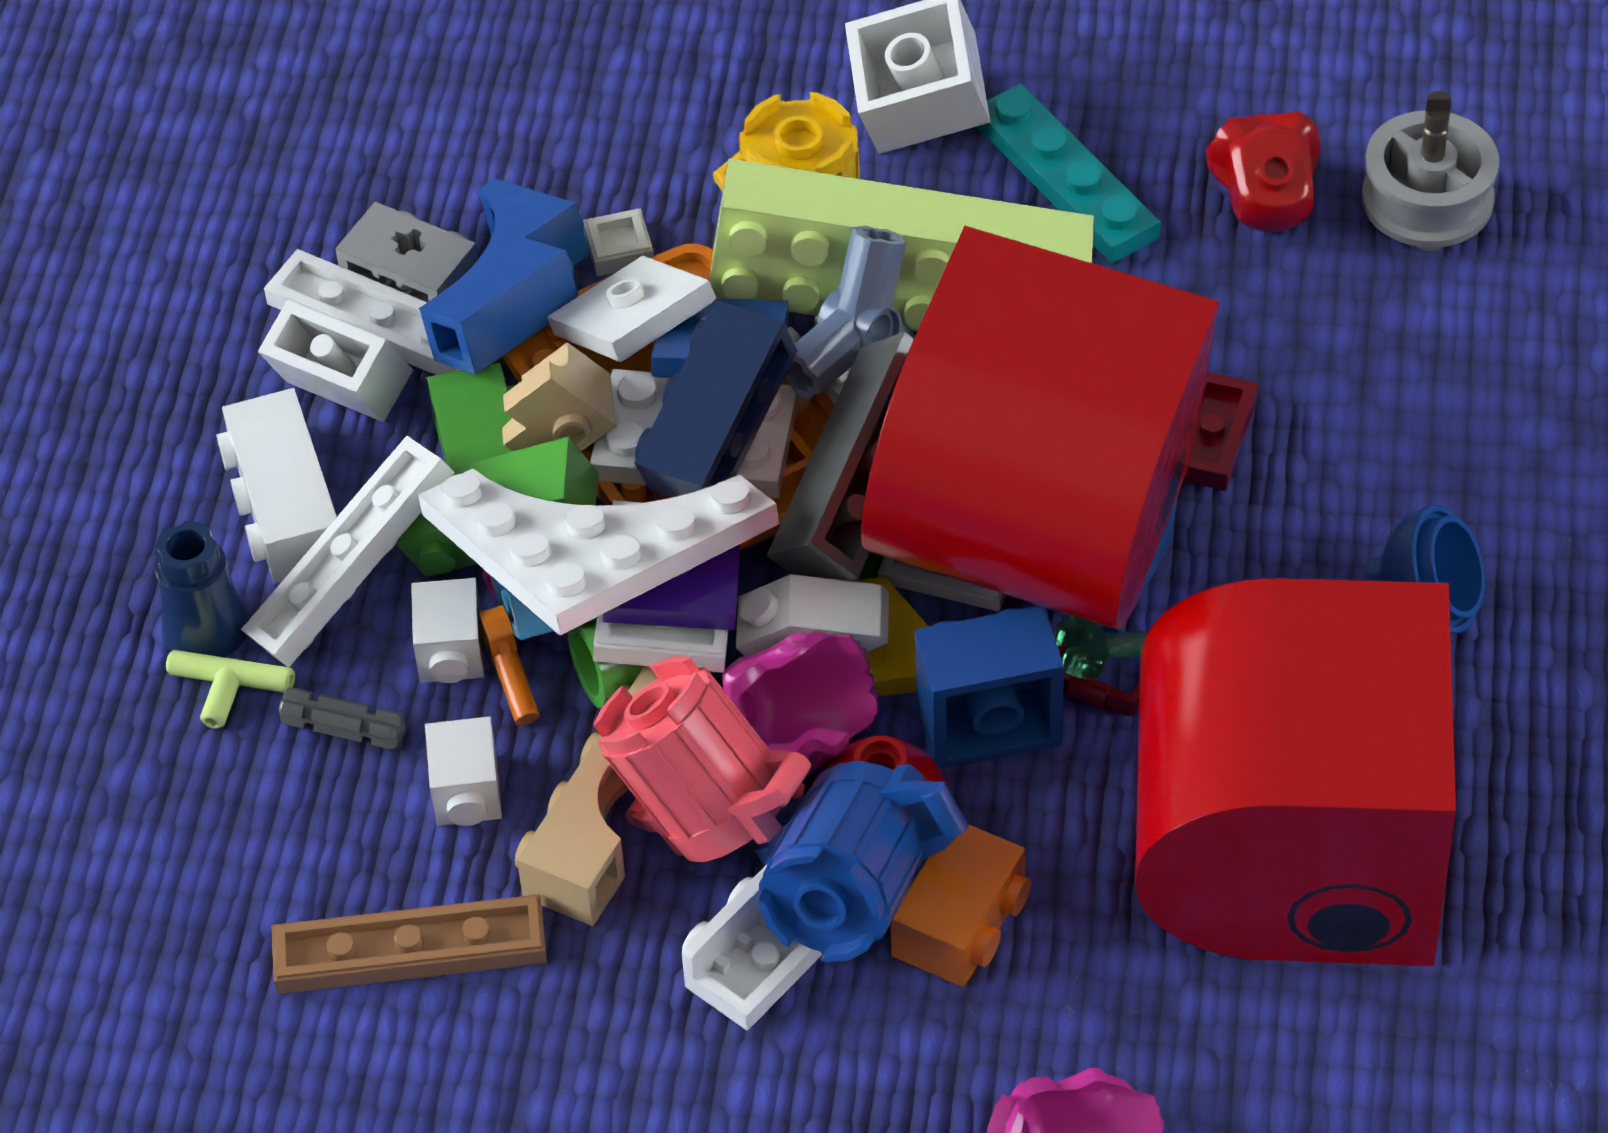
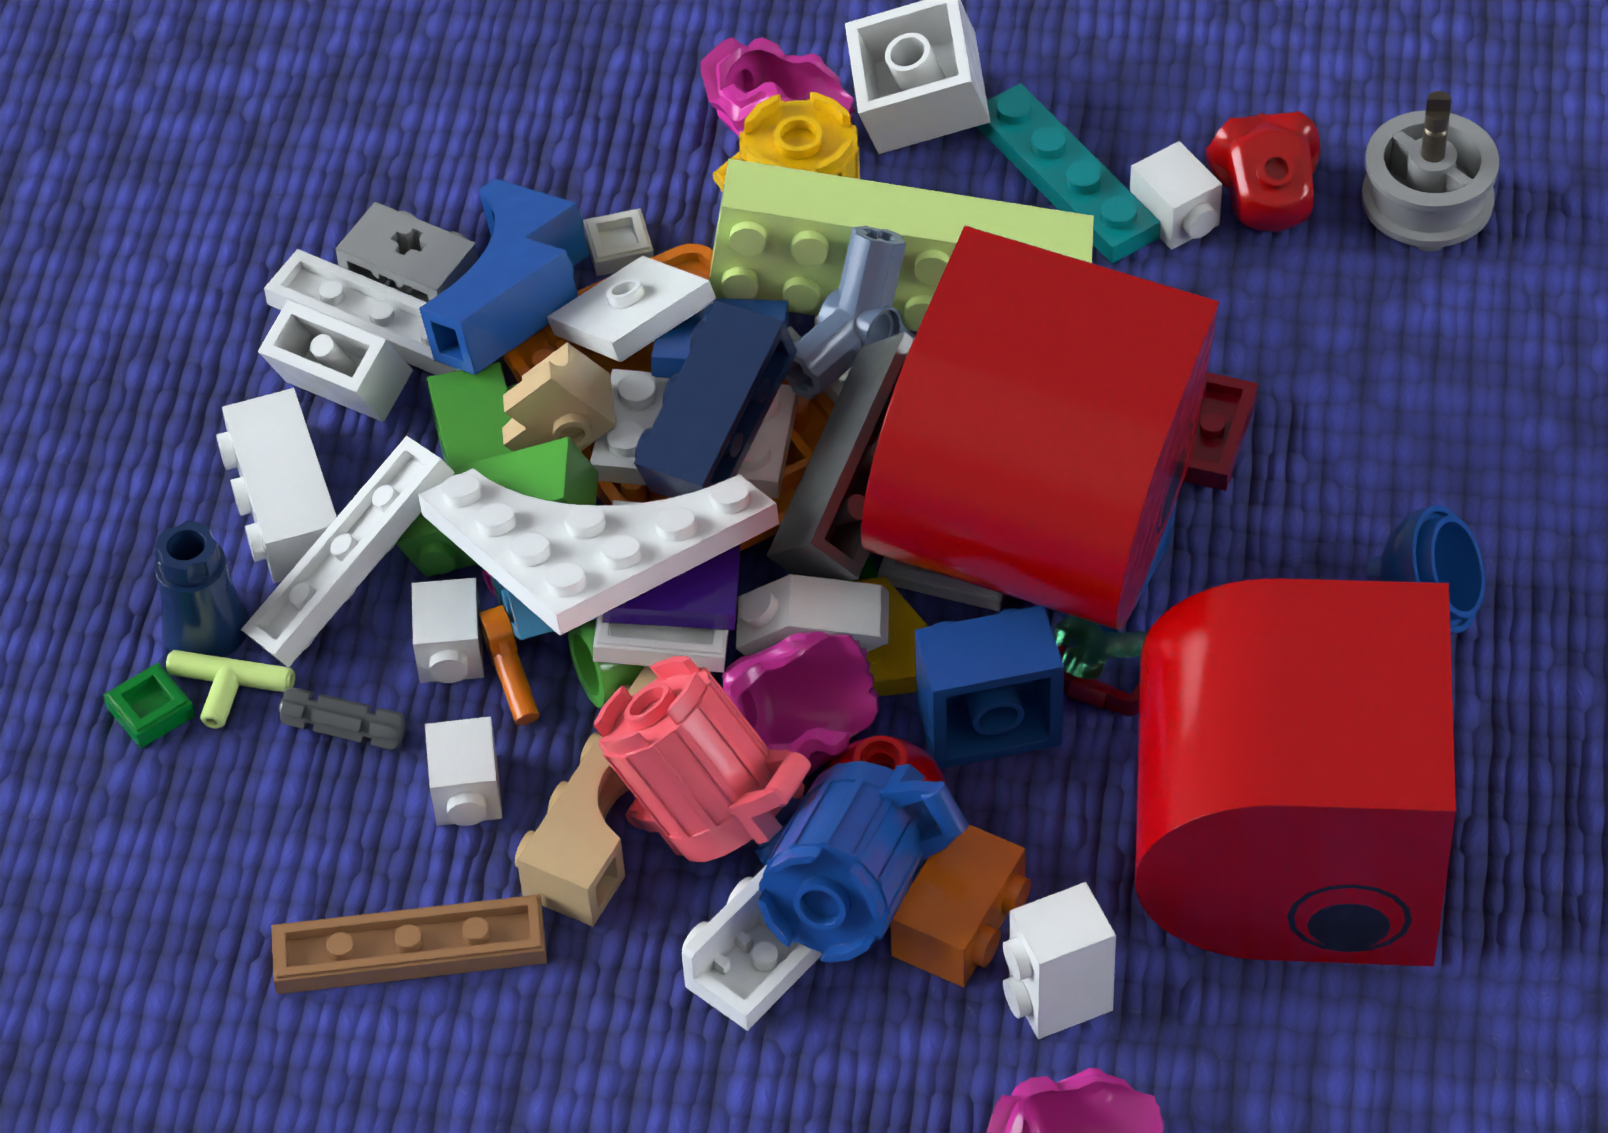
(149, 705): none -> green tile
(744, 76): none -> dark pink hair
(1060, 961): none -> white brick
(1178, 194): none -> white brick

